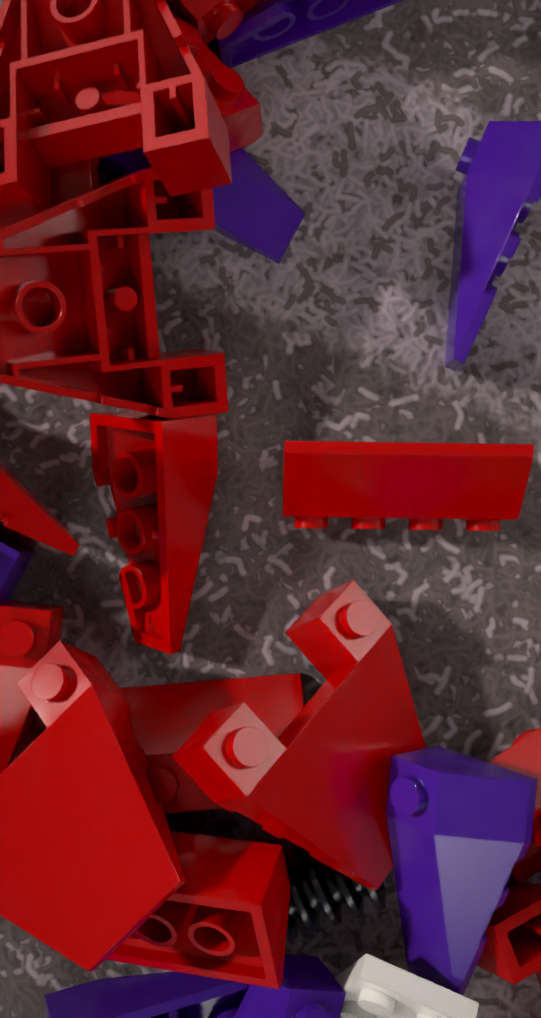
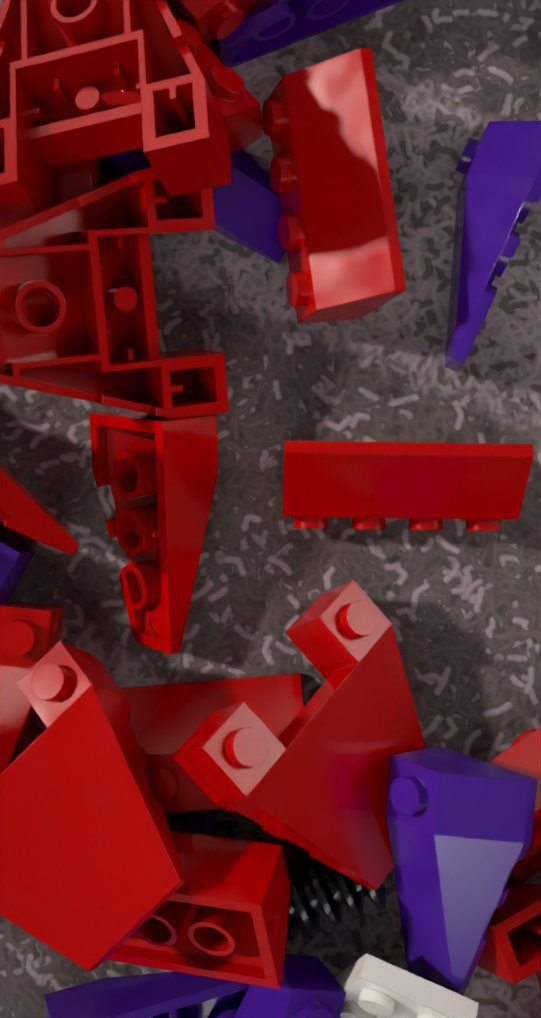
(334, 190): none -> red slope

